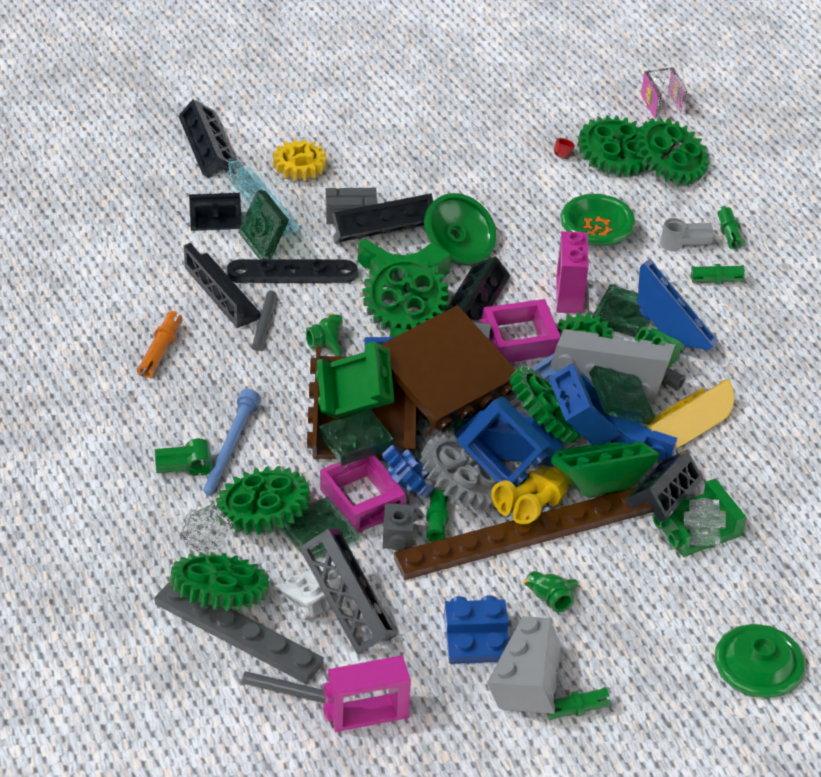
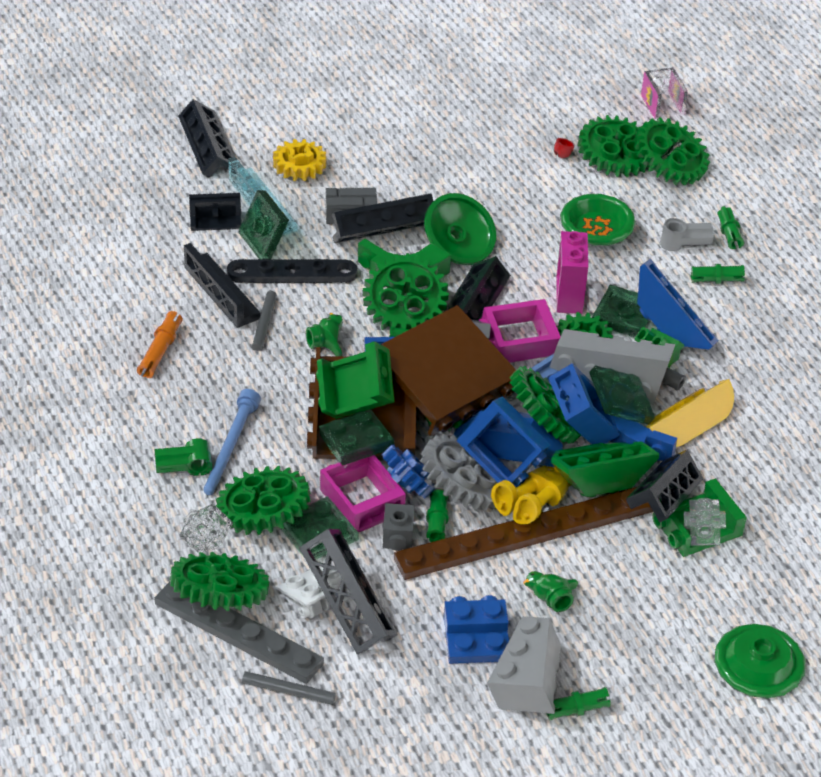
(365, 678): dark pink window -> none

